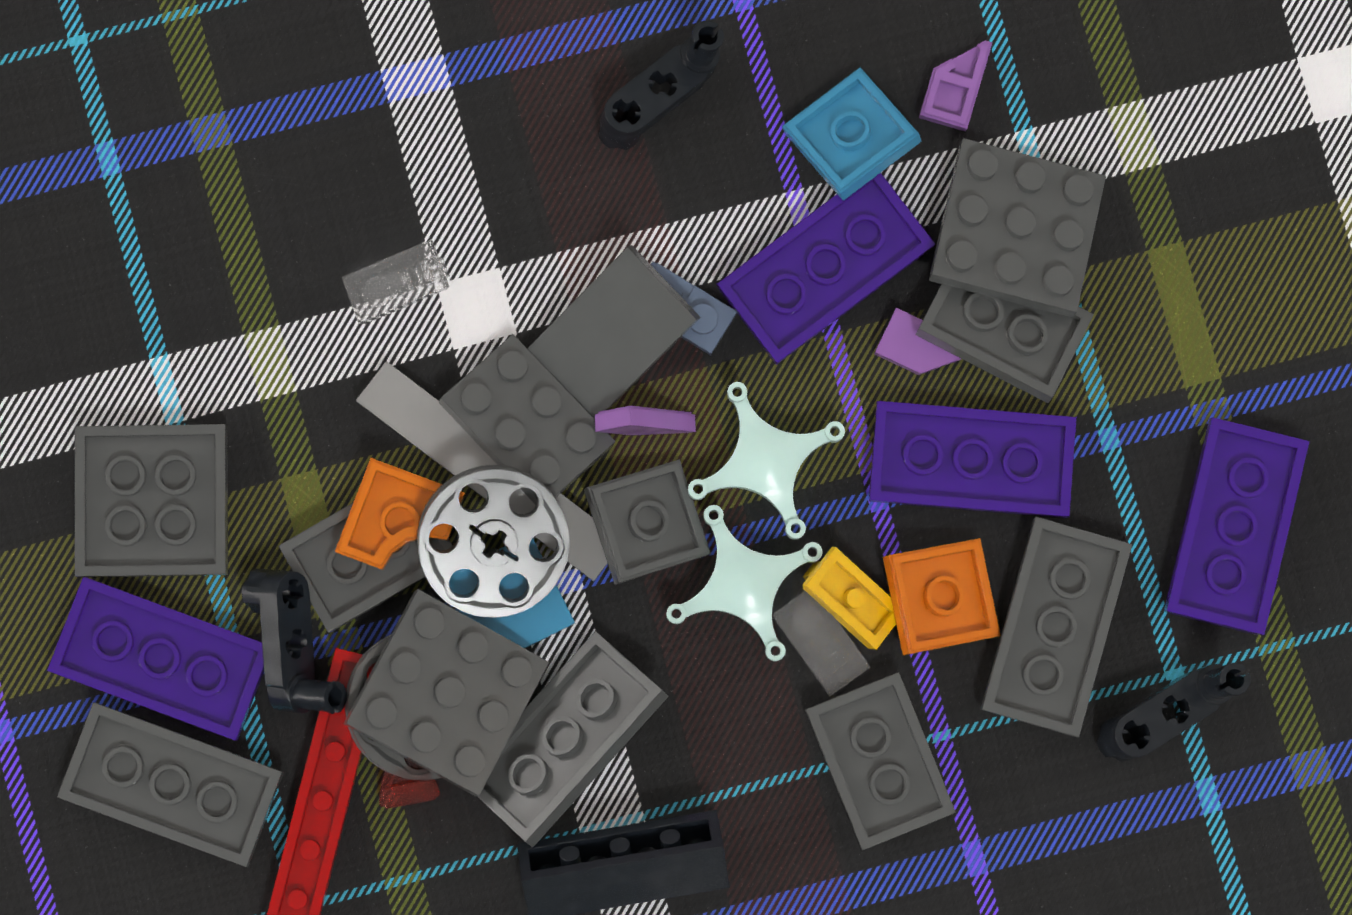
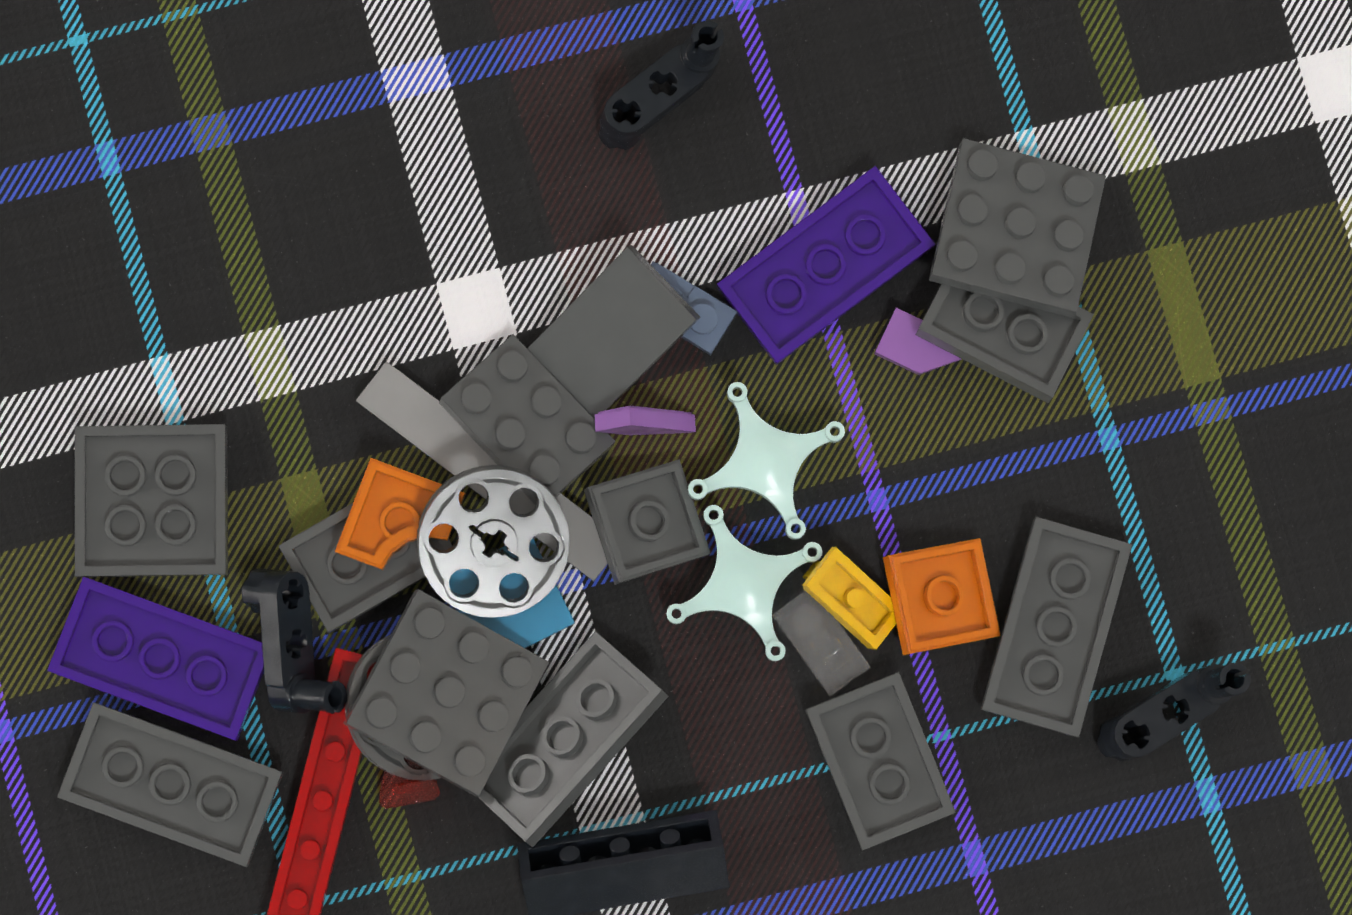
(396, 282): clear plate -> none
(851, 133): dark azure tile -> none
(955, 88): medium lavender tile -> none
(972, 459): dark purple plate -> none
(1236, 526): dark purple plate -> none

